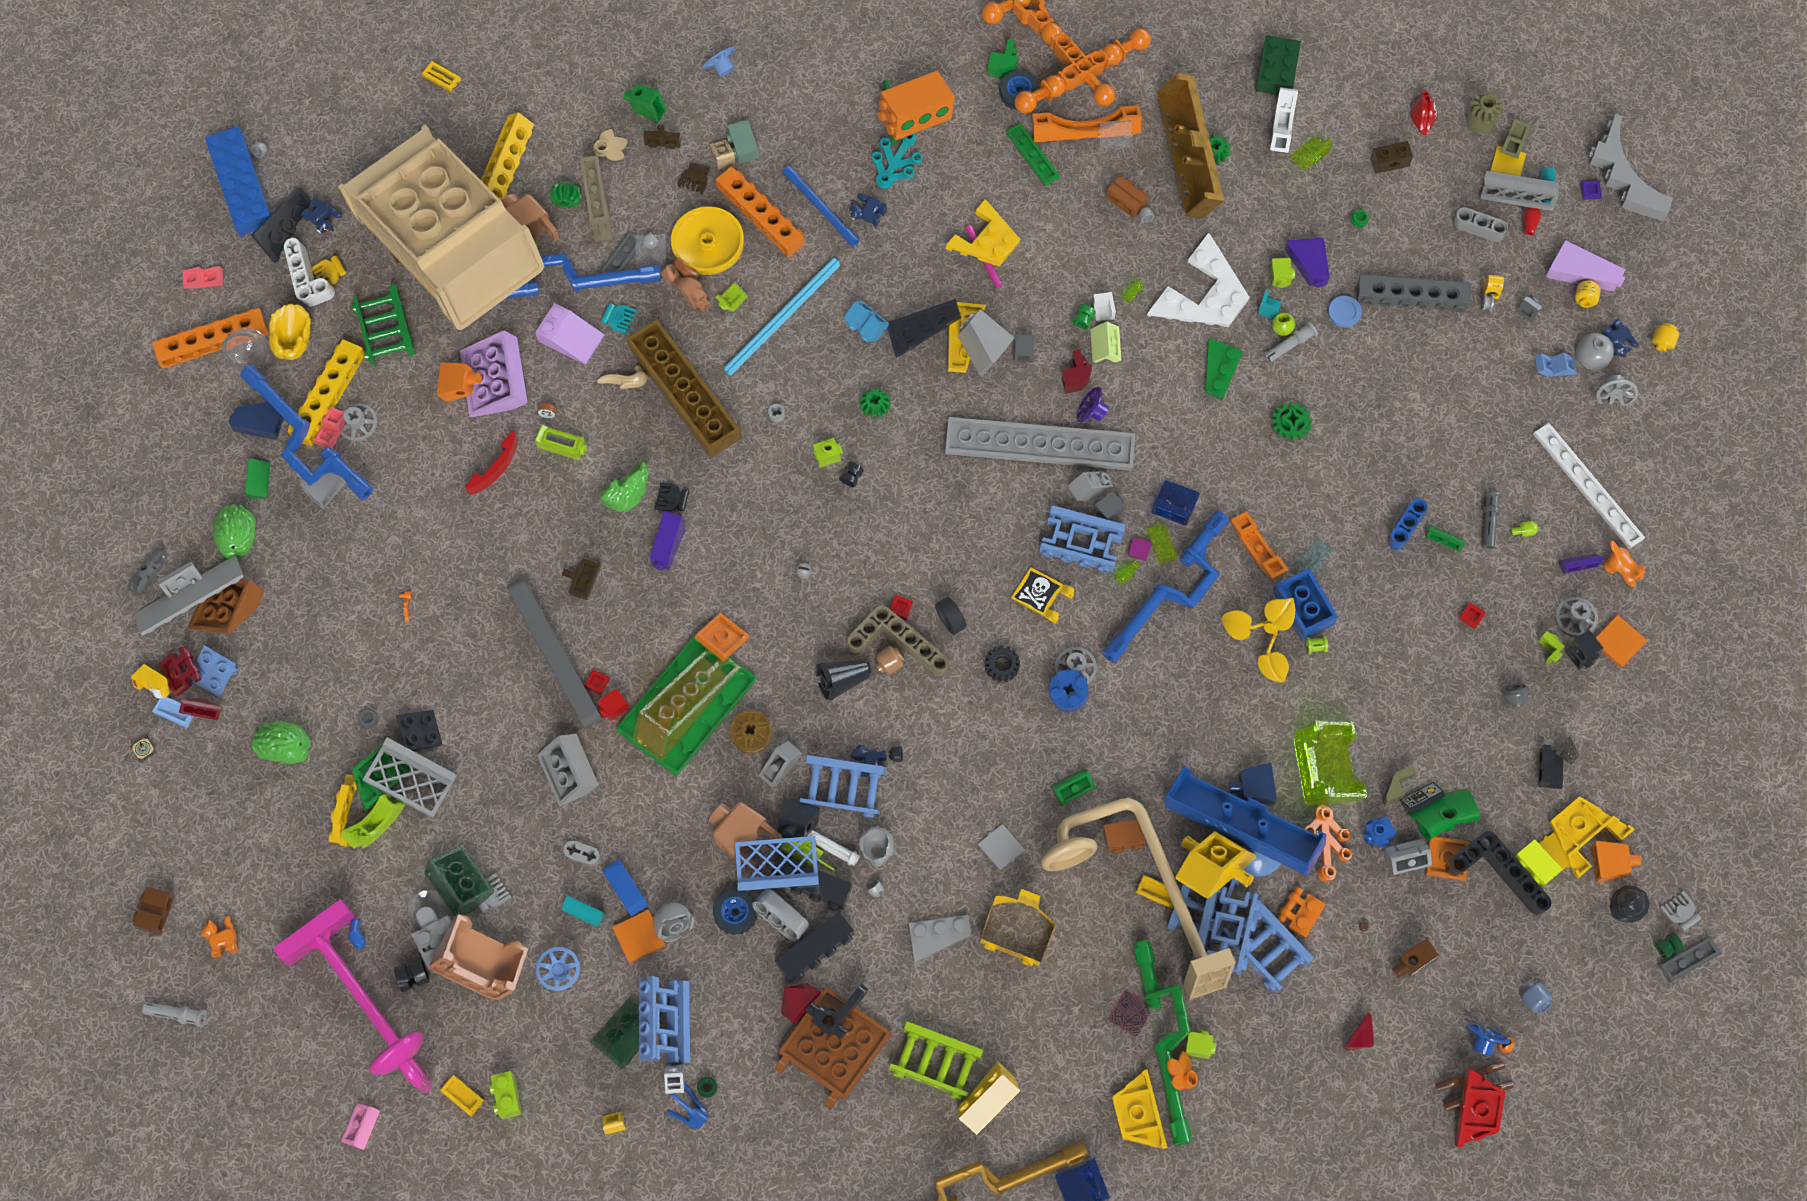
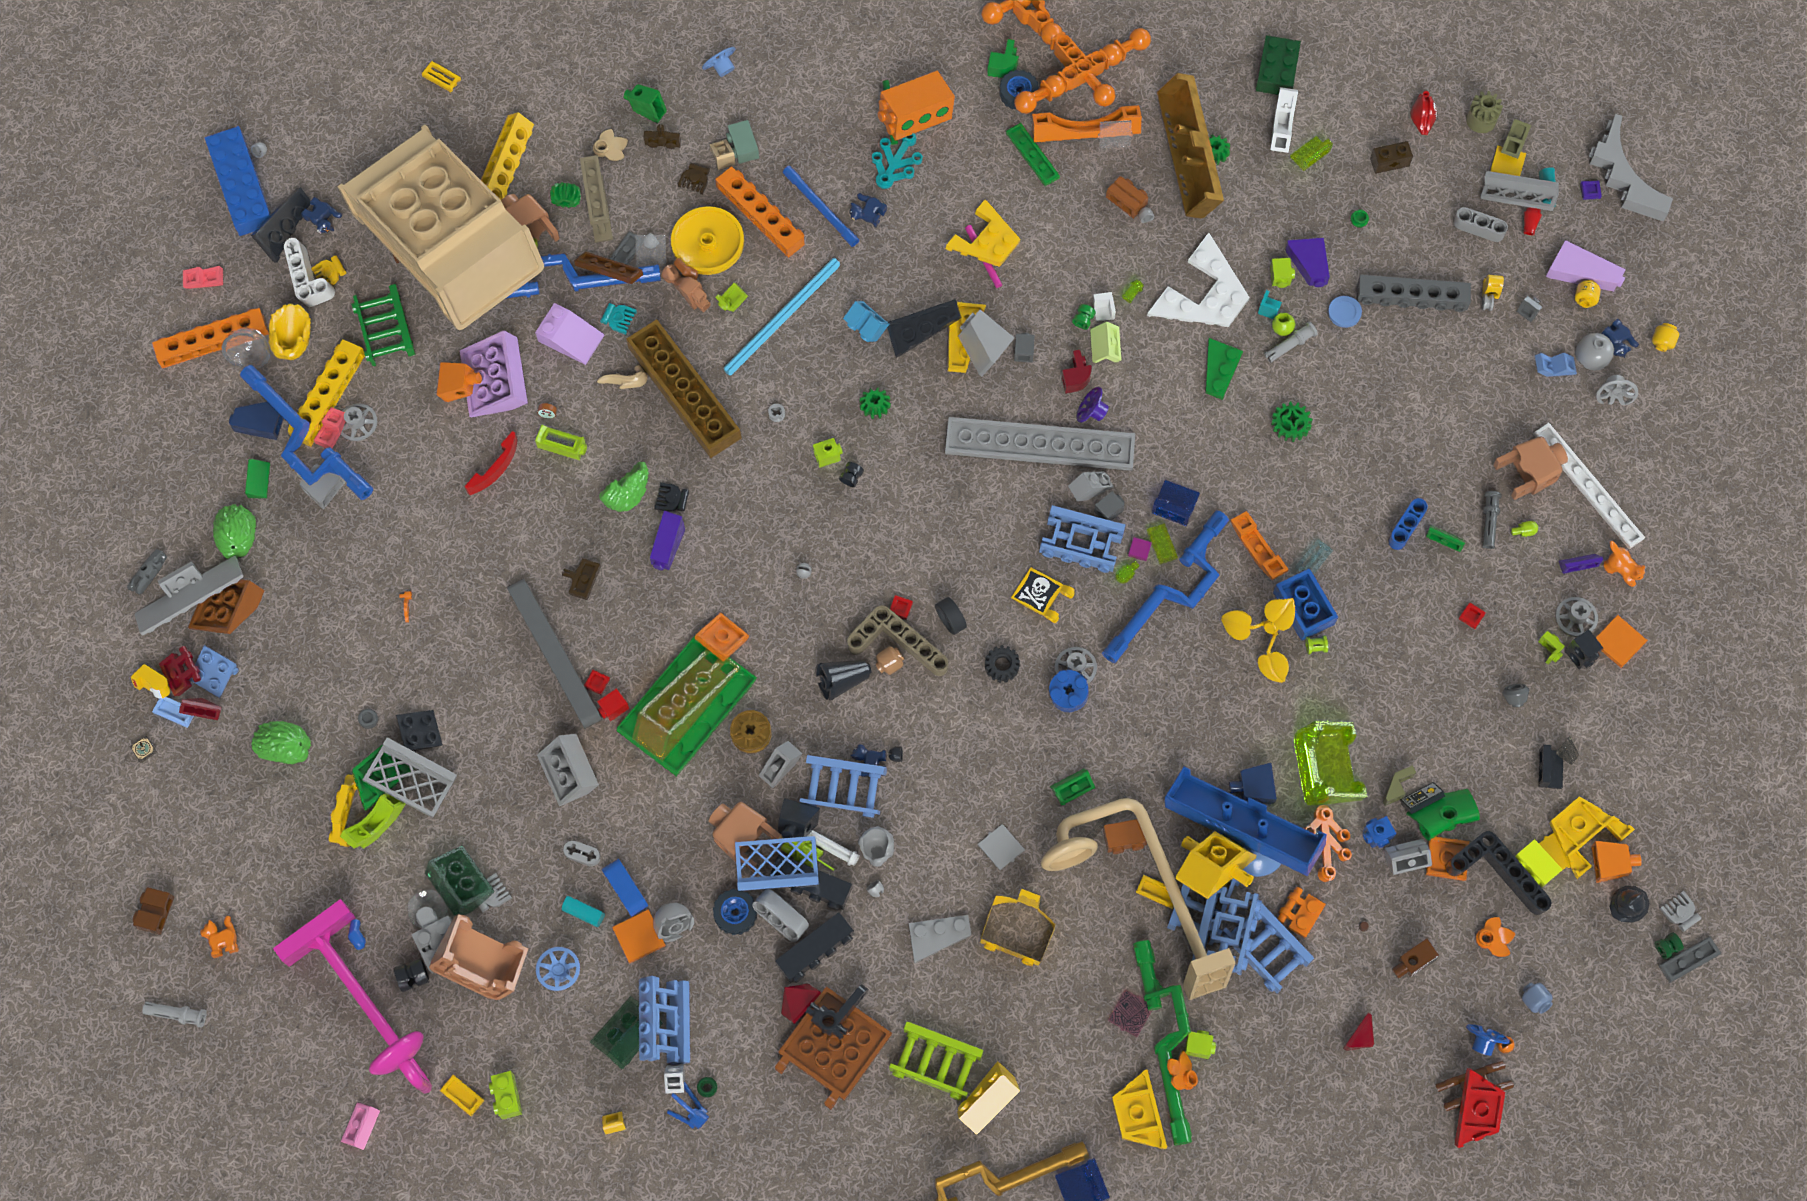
(608, 267): none -> reddish brown tile
(1498, 937): none -> orange plate
(1536, 464): none -> nougat piece

